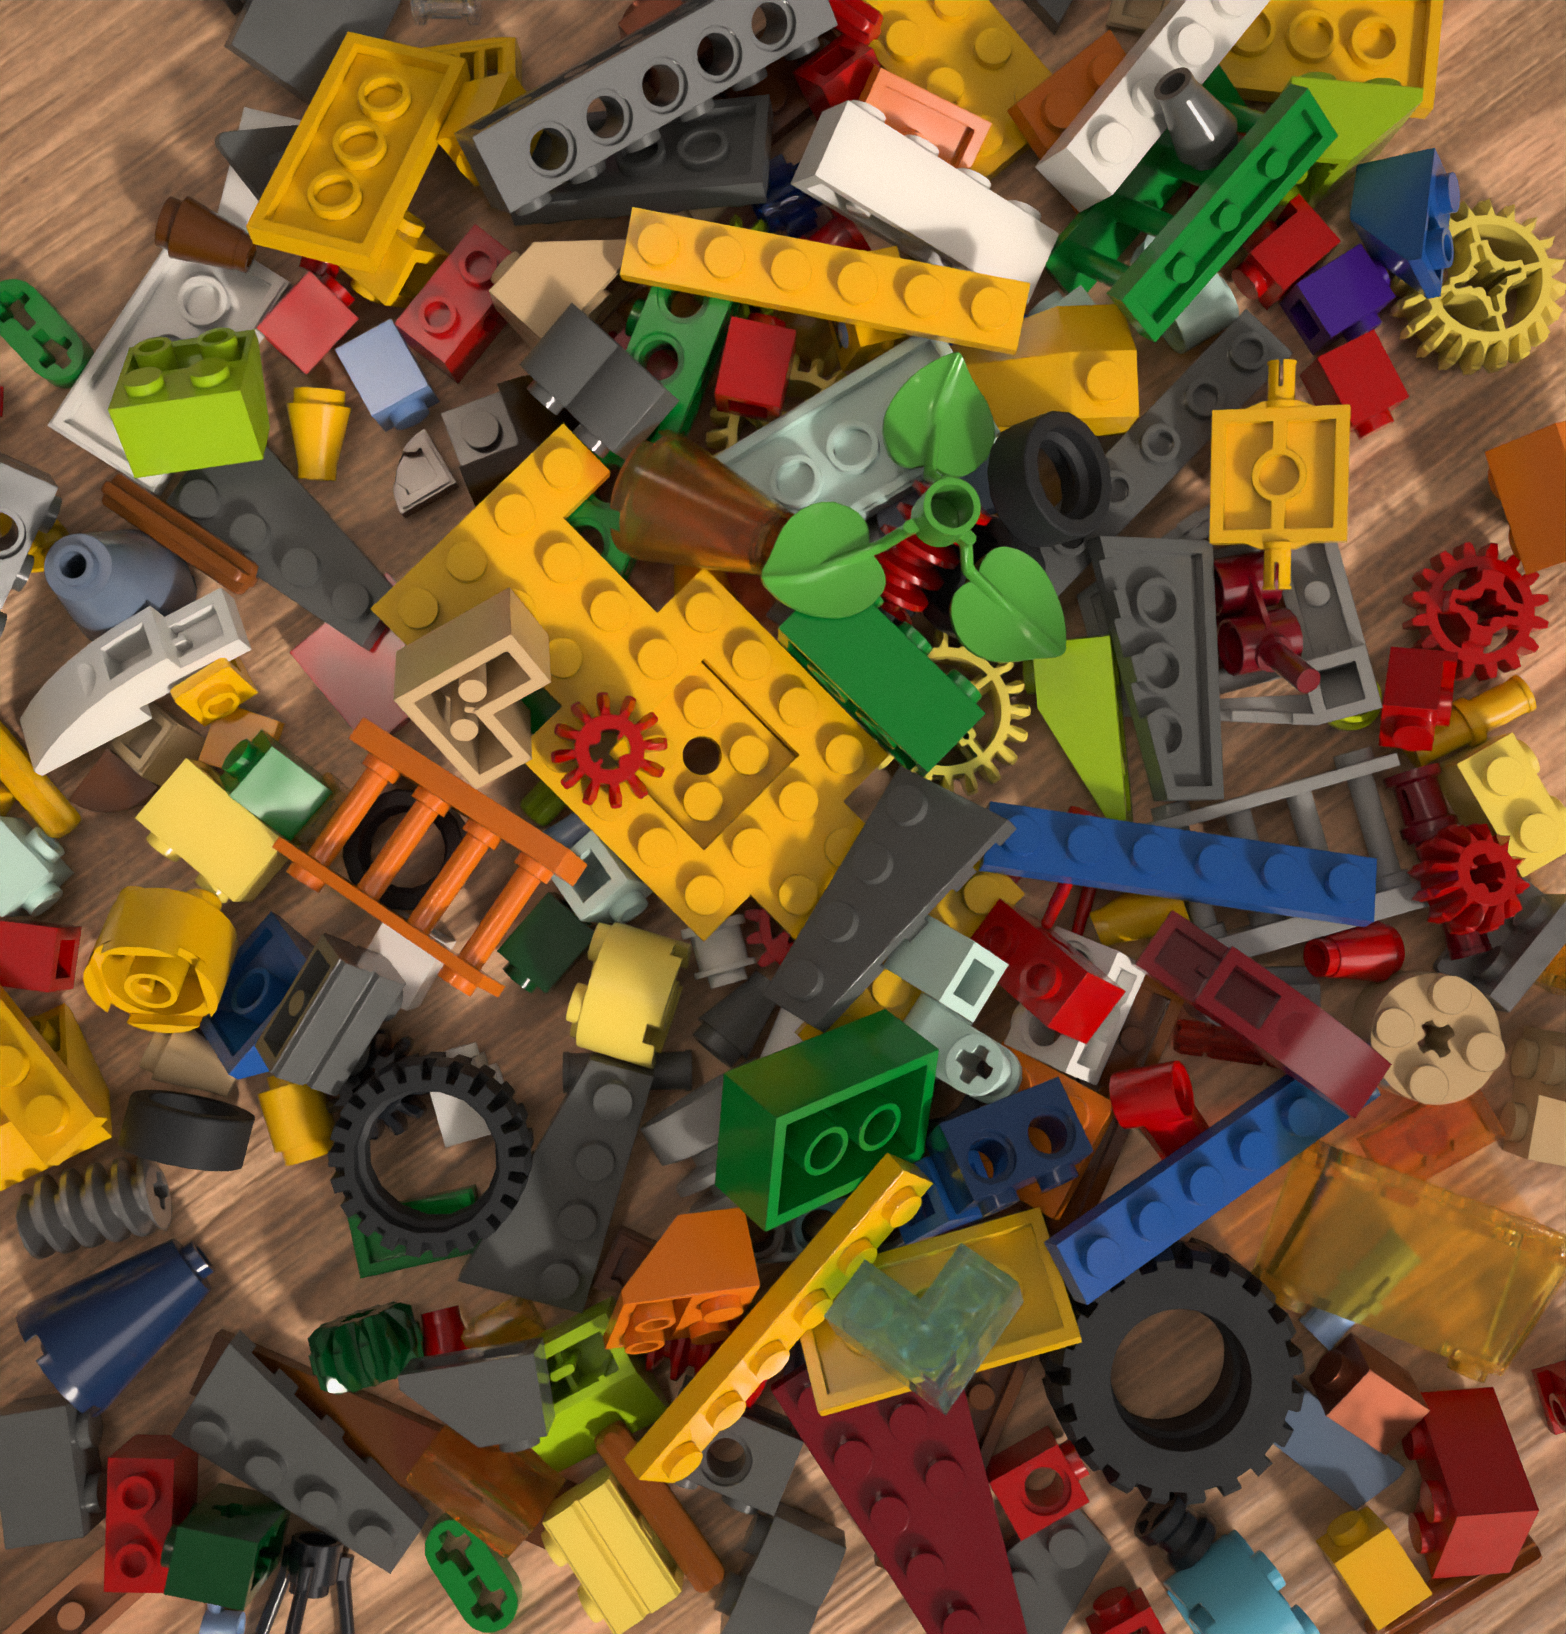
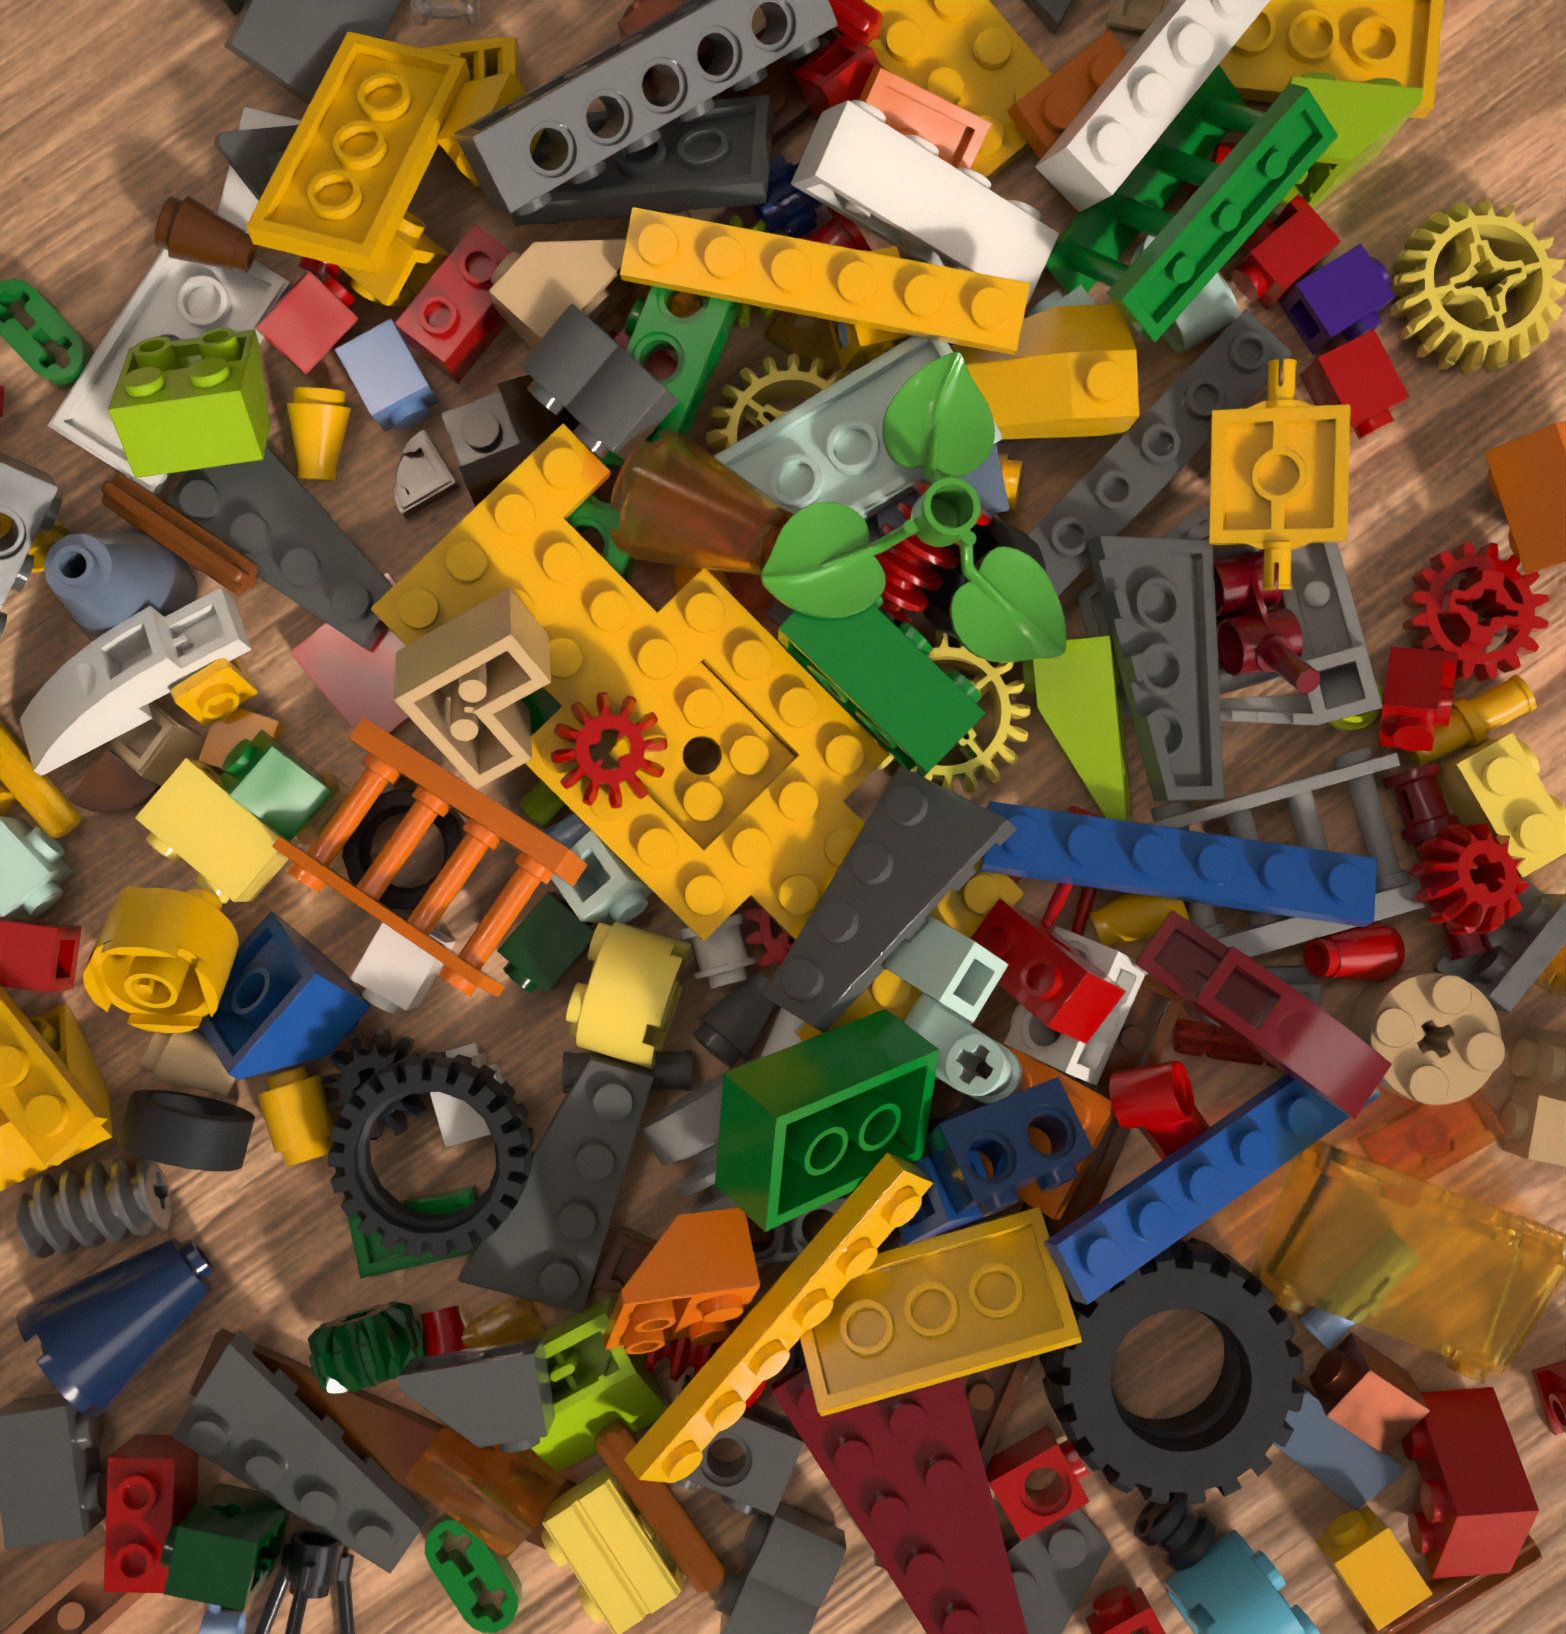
(331, 1015): dark grey brick -> none
(755, 367): red brick -> none
(932, 1340): clear light blue brick -> none
(1082, 475): black tyre -> none
(1197, 122): dark grey cone -> none
(1404, 216): blue slope -> none

